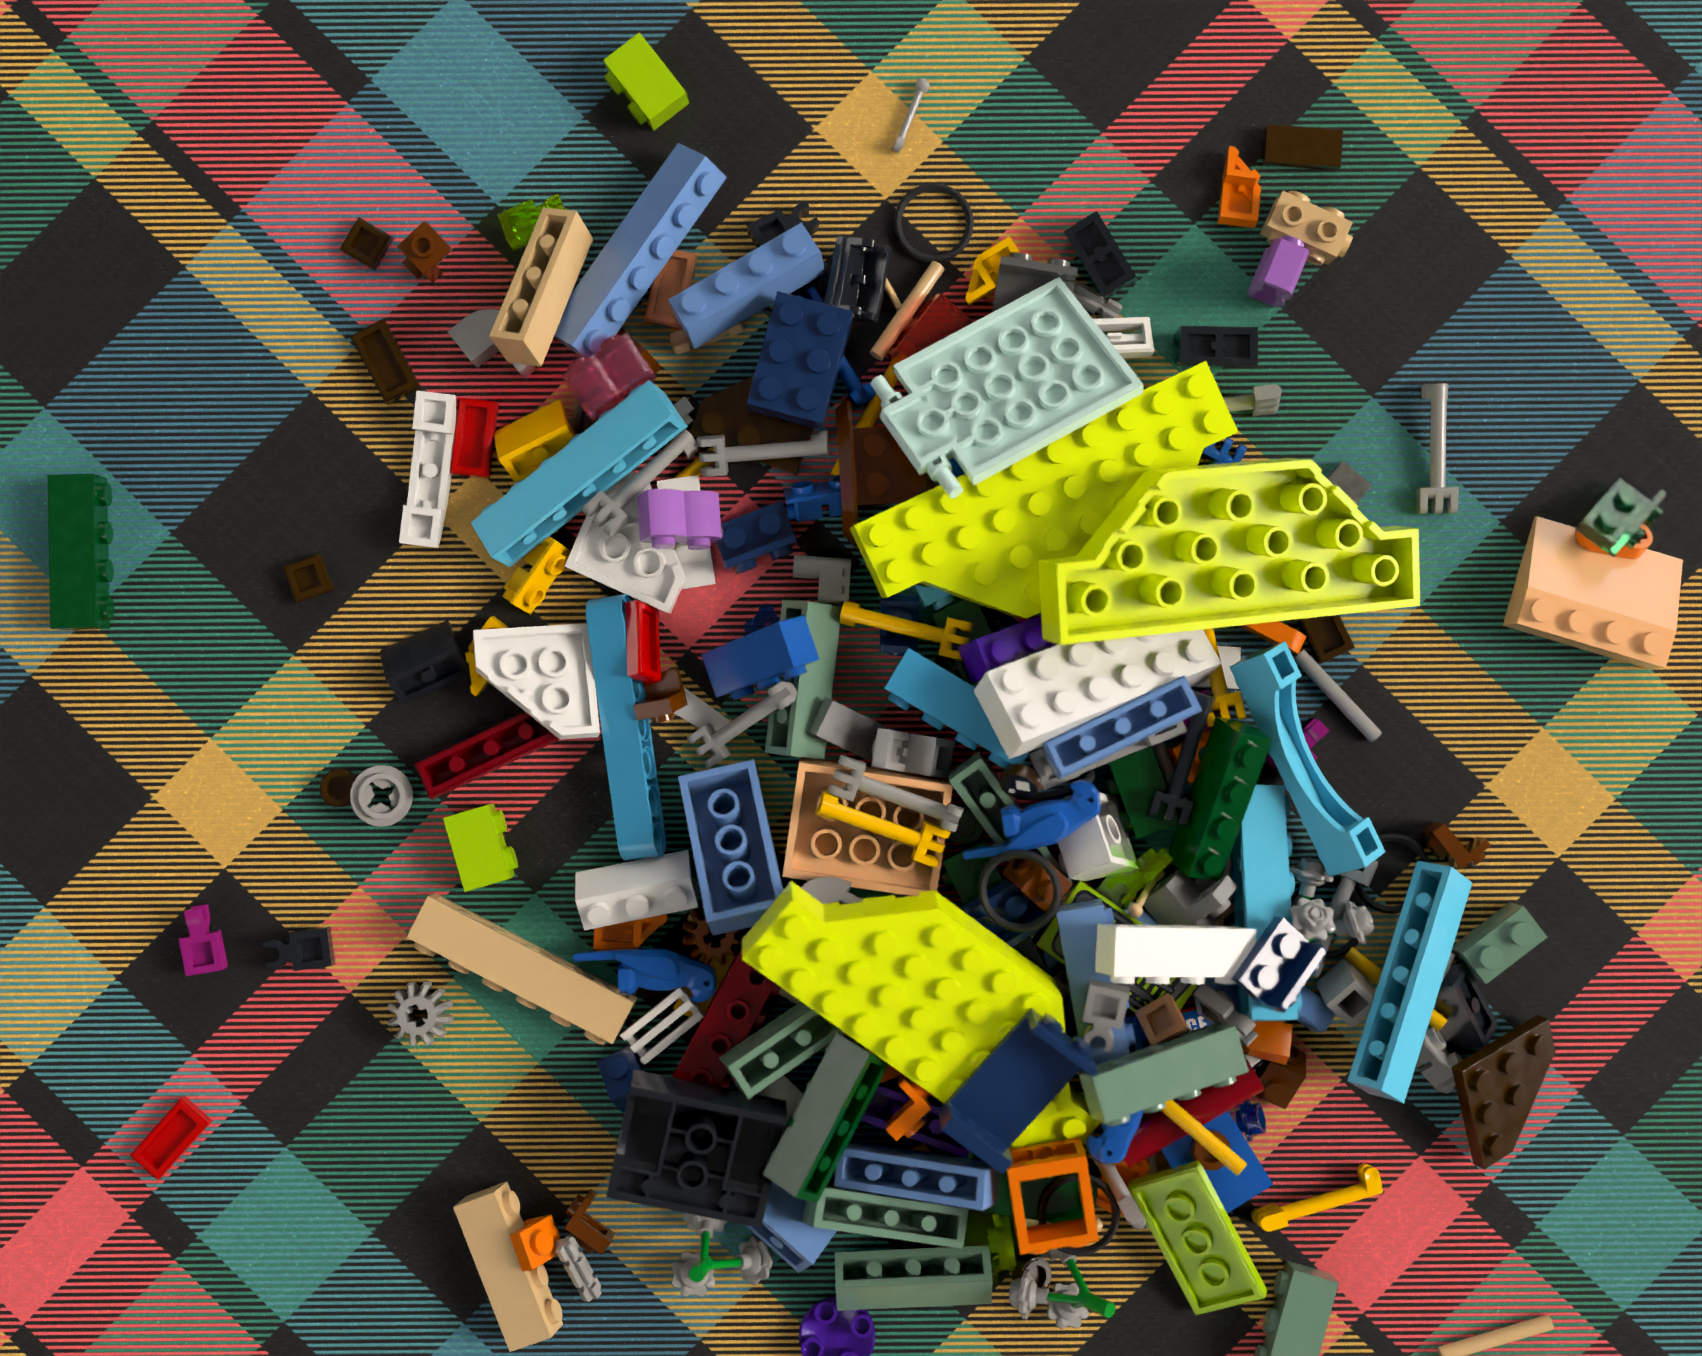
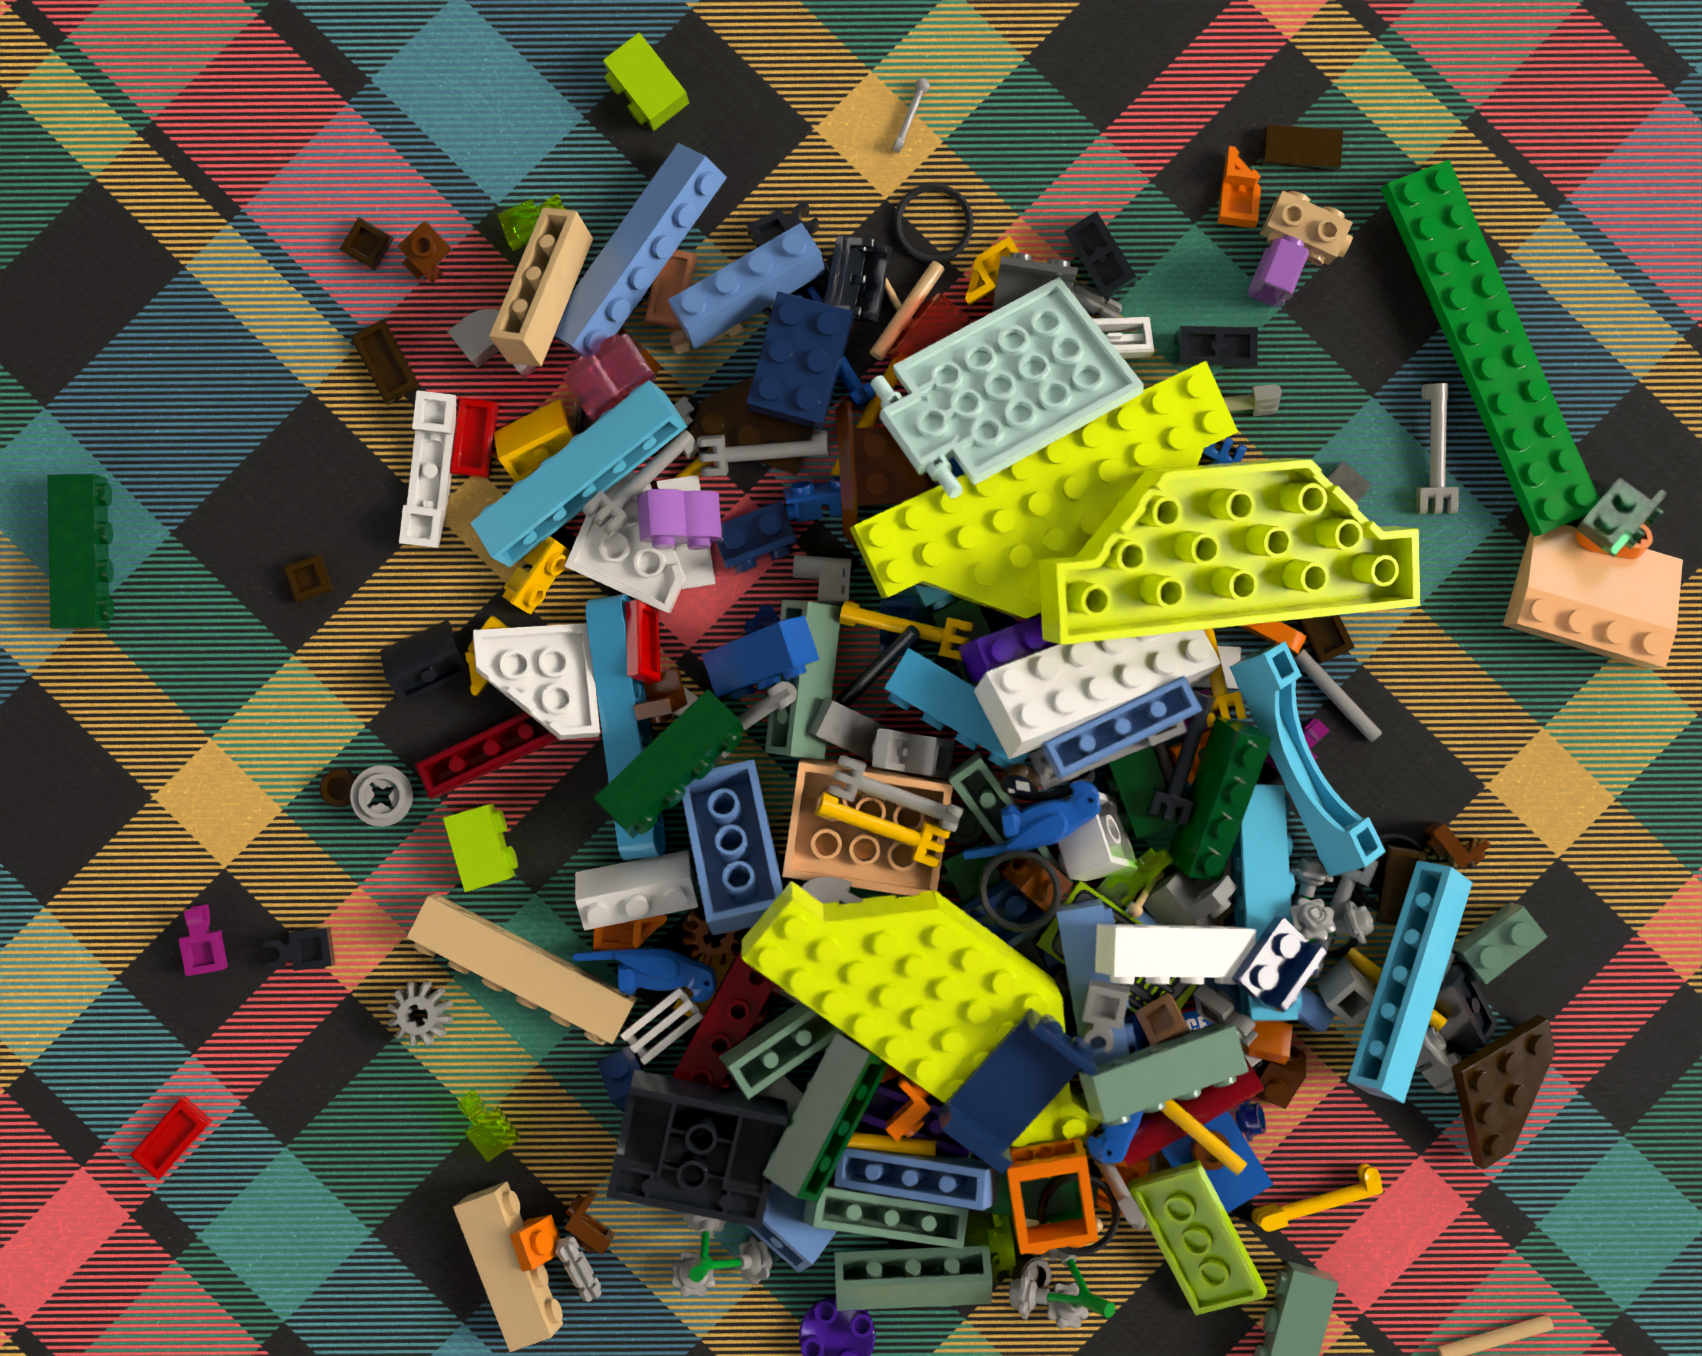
(489, 1130): none -> clear neon green plate
(670, 764): none -> dark green brick
(878, 666): none -> black bar
(889, 1144): none -> yellow bar
(1395, 881): none -> dark brown tile
(1491, 347): none -> green plate

